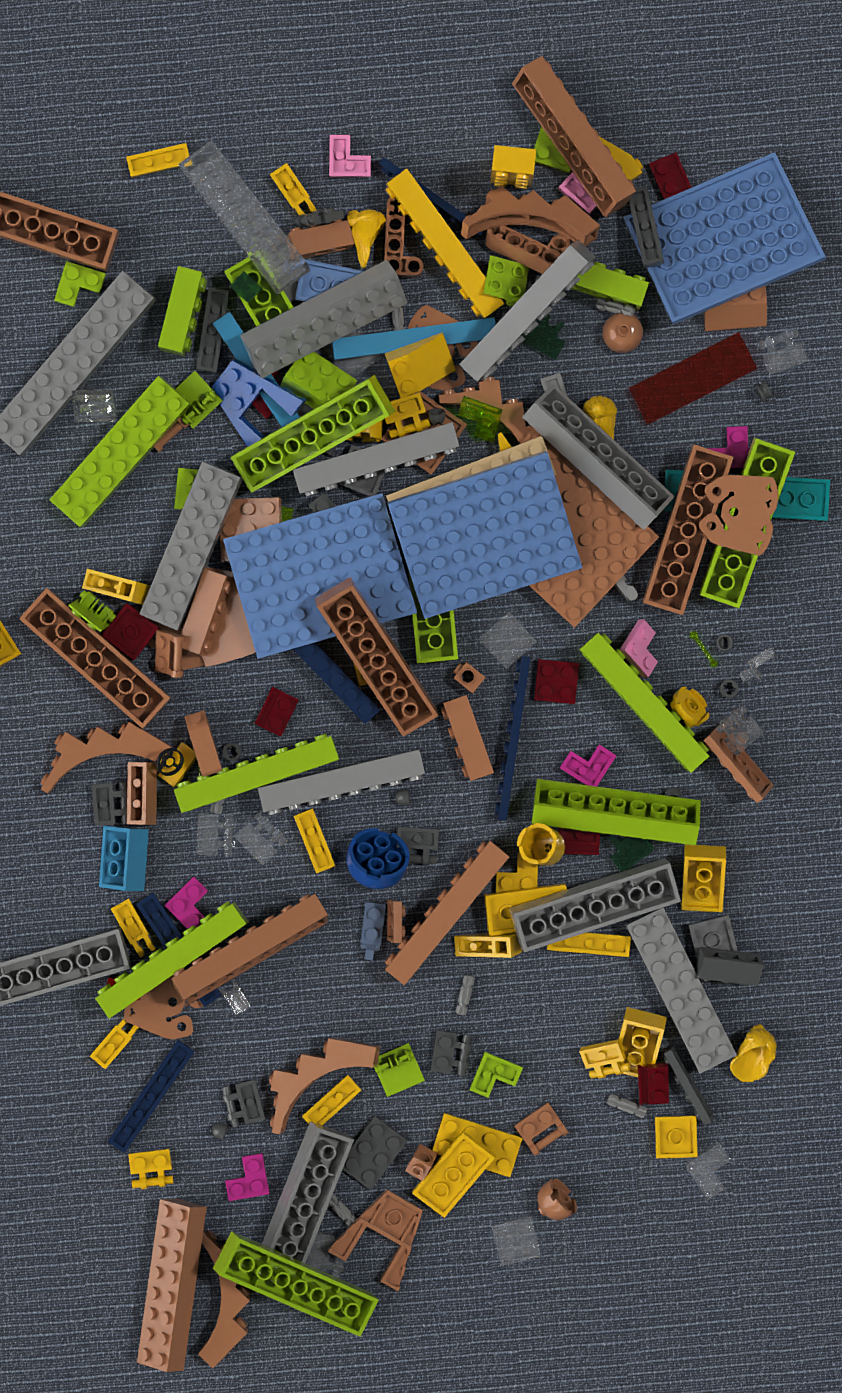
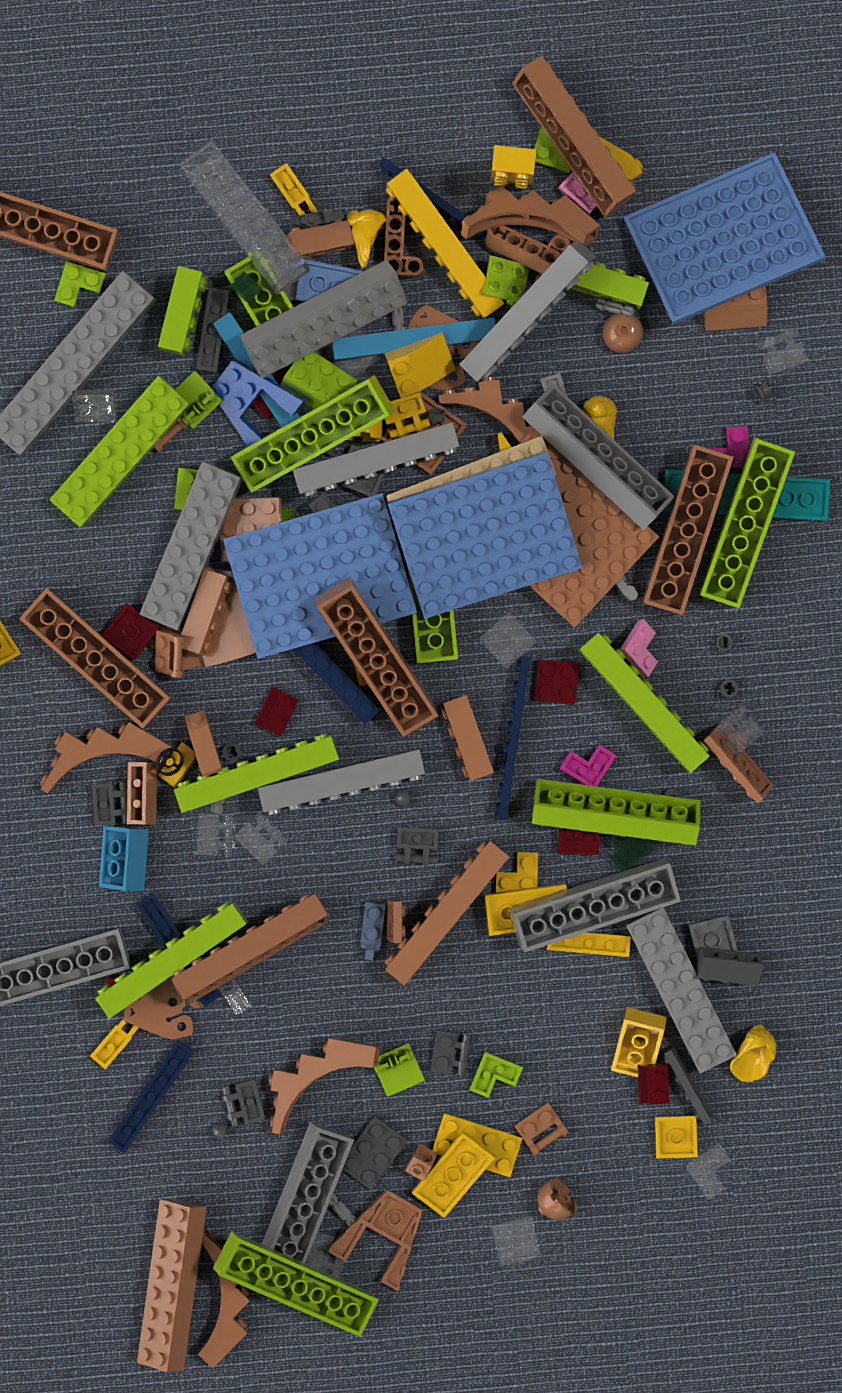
(82, 609): lime hinge -> none
(115, 586): yellow slope -> none
(132, 925): yellow hinge -> none
(151, 1161): yellow plate -> none
(157, 160): yellow plate -> none
(183, 903): dark pink plate -> none
(253, 1183): dark pink plate -> none
(314, 840): yellow plate -> none
(332, 1101): yellow plate -> none
(344, 164): bright pink plate -> none
(376, 859): blue cylinder -> none
(465, 994): light grey axle -> none
(473, 685): nougat brick -> none
(485, 415): clear neon green plate -> none
(487, 946): yellow slope -> none
(535, 842): yellow cylinder -> none
(545, 338): clear green plate -> none
(603, 1054): yellow plate -> none
(627, 1106): light grey axle -> none
(646, 228): dark grey plate -> none
(669, 175): dark red plate -> none
(690, 706): yellow plate -> none
(693, 378): clear red plate -> none
(694, 635): clear neon green hinge -> none
(703, 878): yellow slope -> none
(746, 674): clear piece -> none
(752, 515): nougat piece -> none

